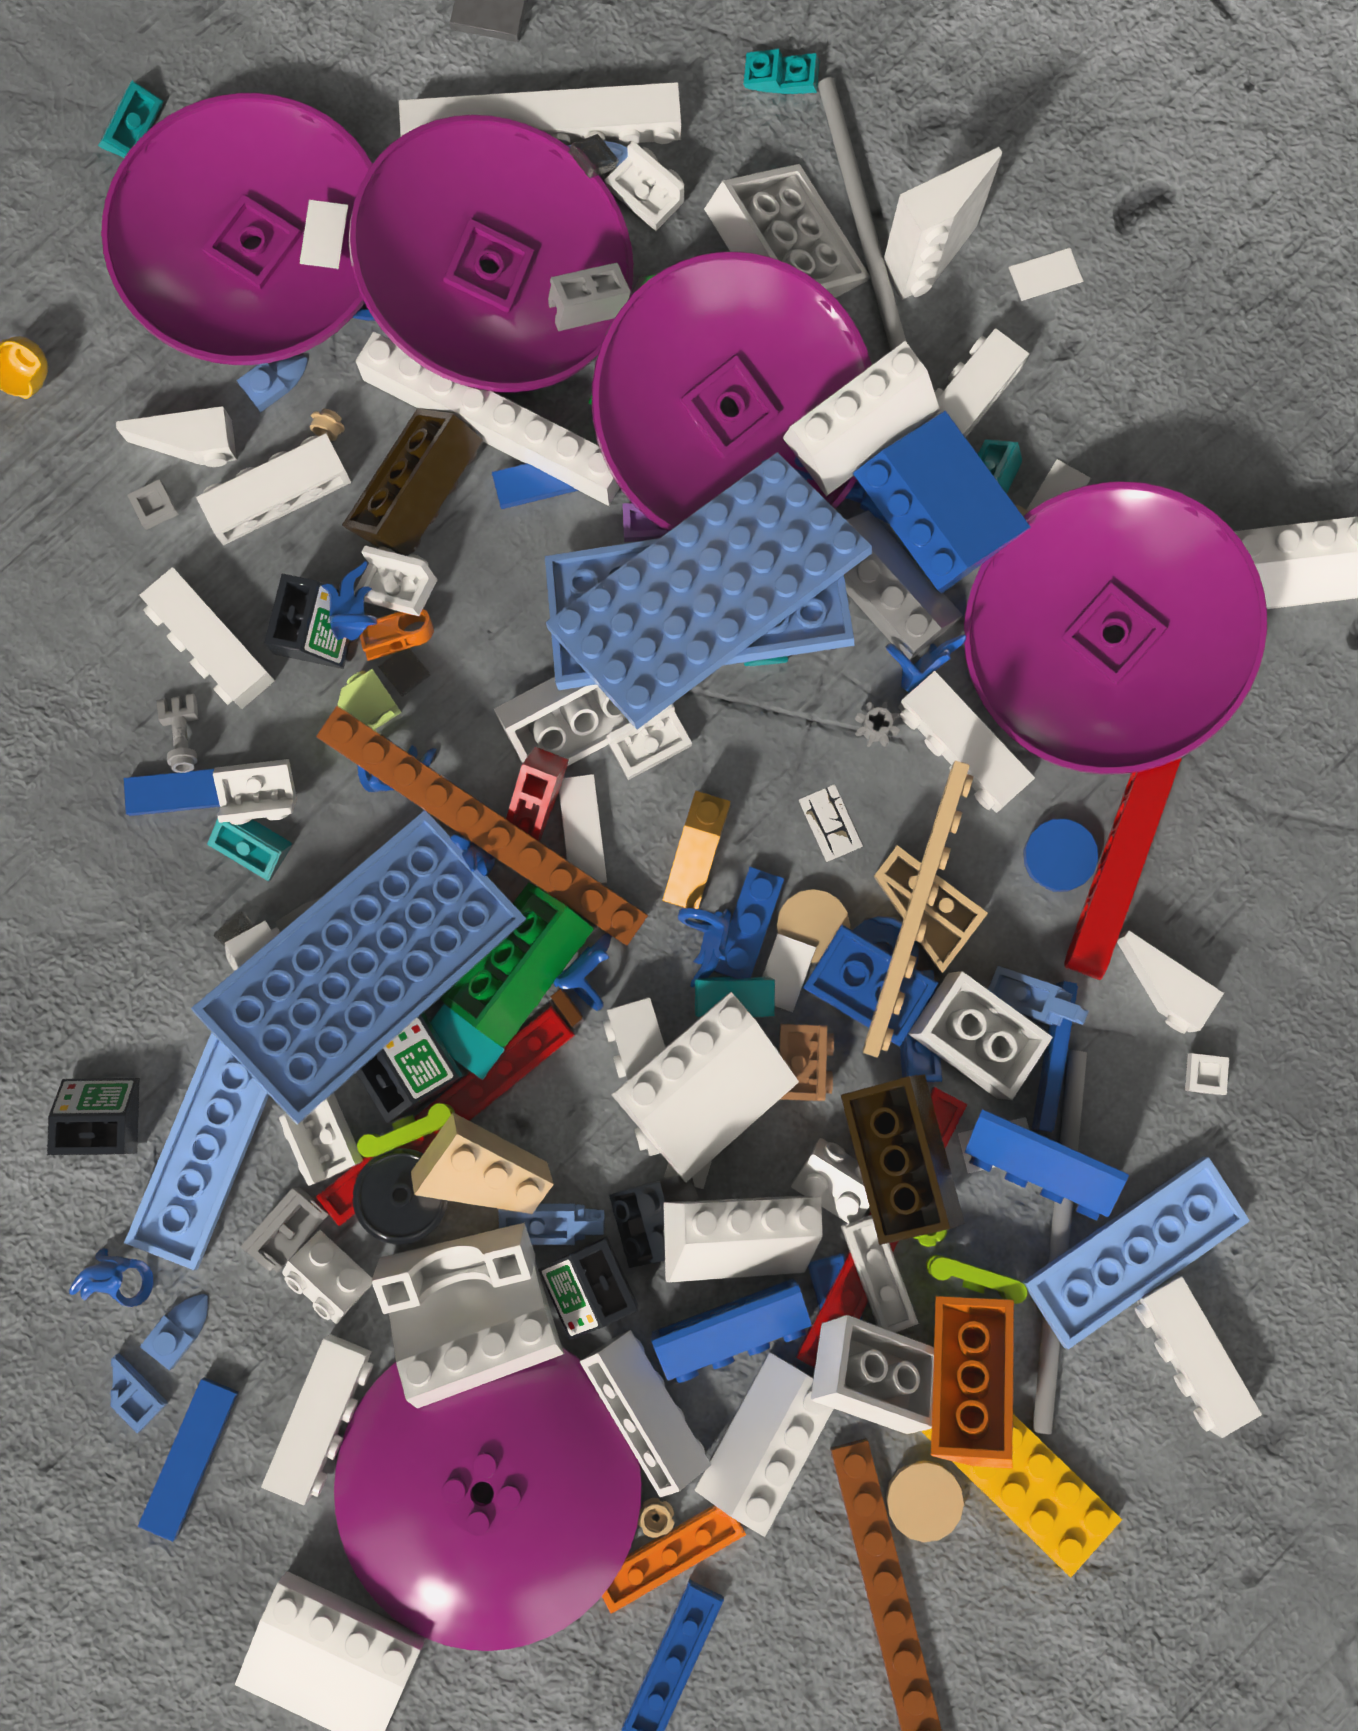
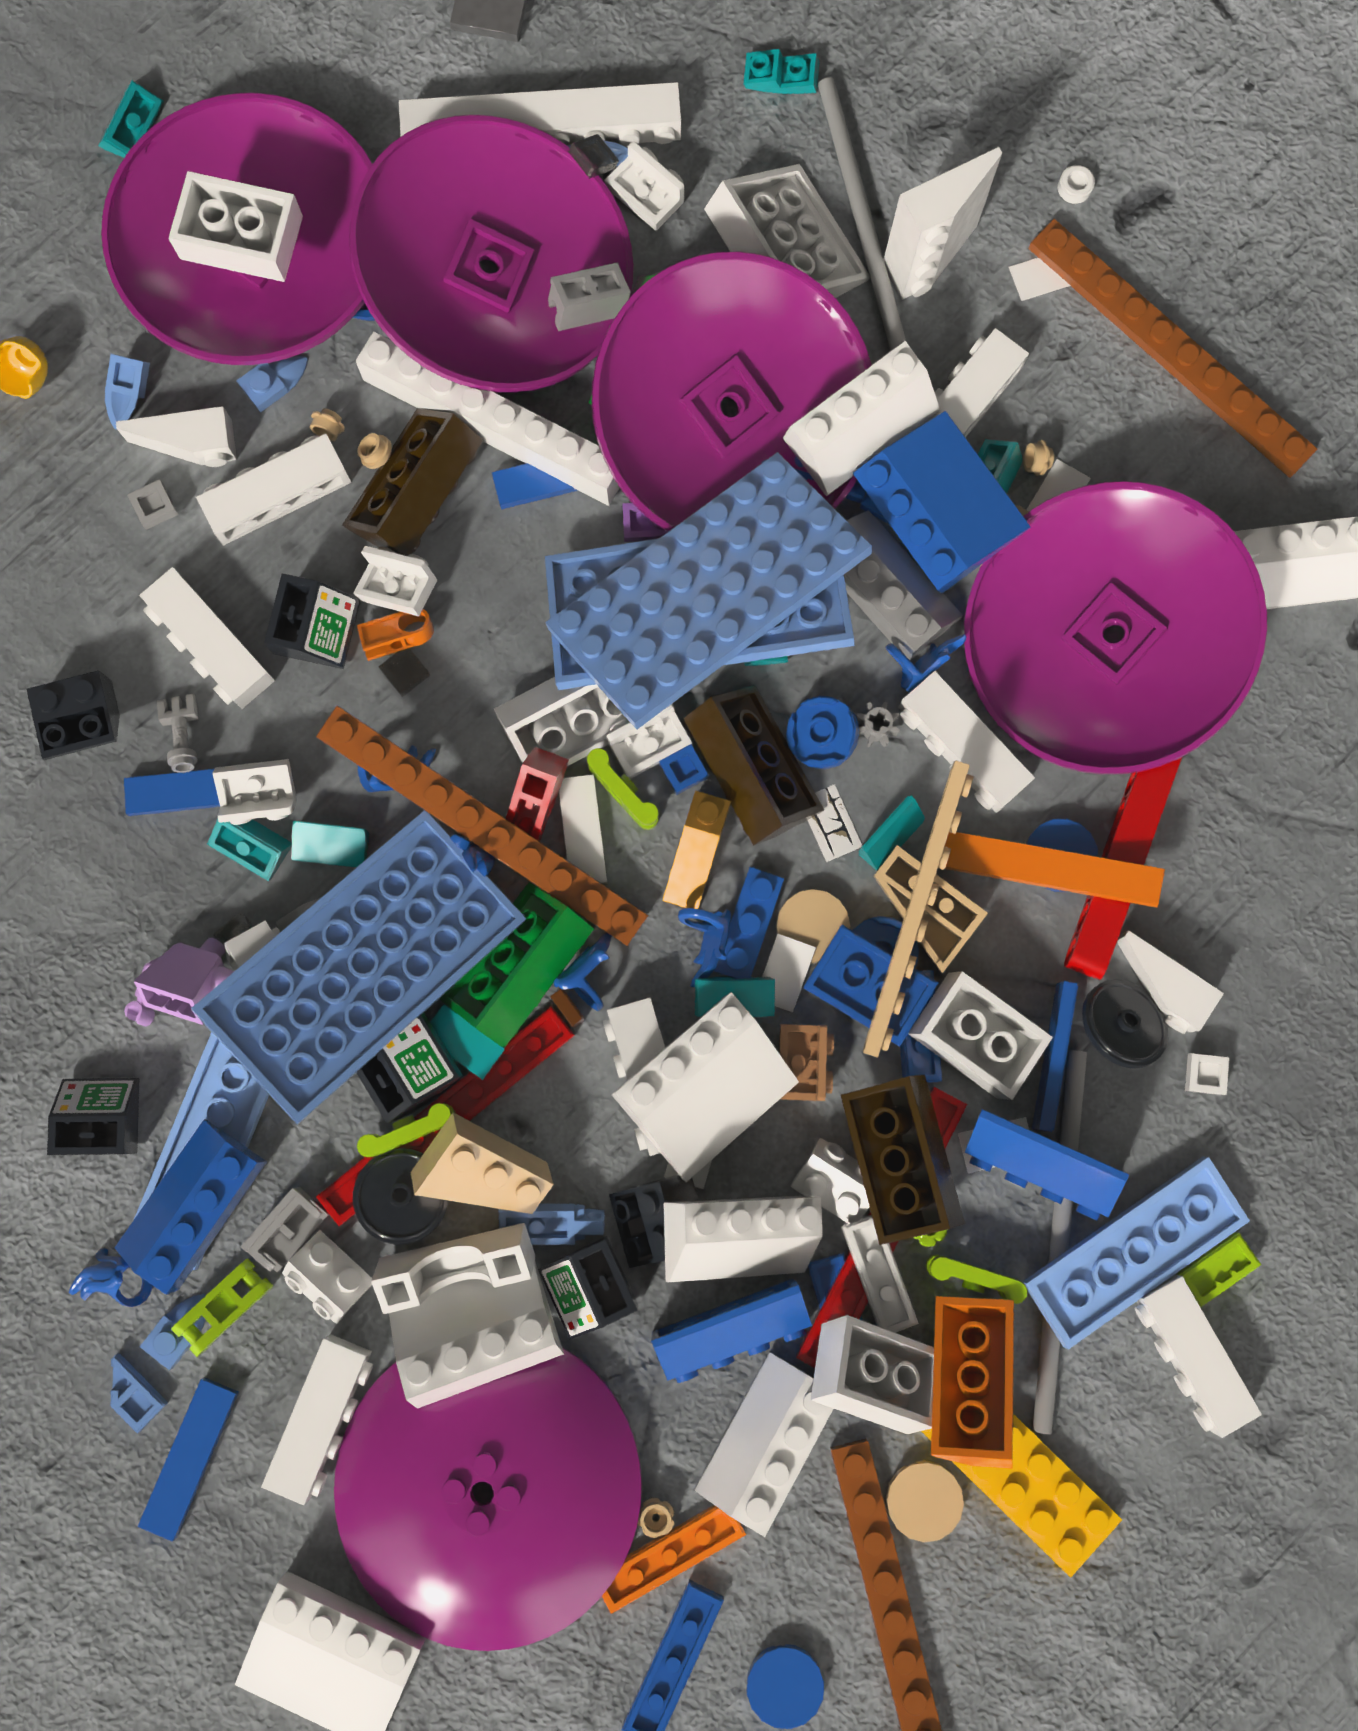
(74, 714): none -> black slope
(124, 386): none -> medium blue plate
(178, 981): none -> lavender torso
(189, 1207): none -> blue slope
(222, 1307): none -> lime plate
(236, 226): none -> white brick
(322, 1142): white bracket -> none
(323, 234): white sticker -> none
(329, 844): none -> slope
(347, 609): blue piece -> none
(368, 699): yellowish green slope -> none
(374, 450): none -> tan plate
(622, 790): none -> lime plate
(646, 1413): white brick -> none
(683, 769): none -> blue plate
(753, 763): none -> dark brown slope
(785, 1686): none -> blue tile
(822, 732): none -> blue tile
(892, 832): none -> teal slope
(1035, 998): medium blue hinge -> none
(1038, 457): none -> tan plate
(1055, 869): none -> orange tile
(1076, 184): none -> white tile
(1124, 1024): none -> black shield
(1172, 348): none -> dark orange plate
(1219, 1268): none -> lime plate

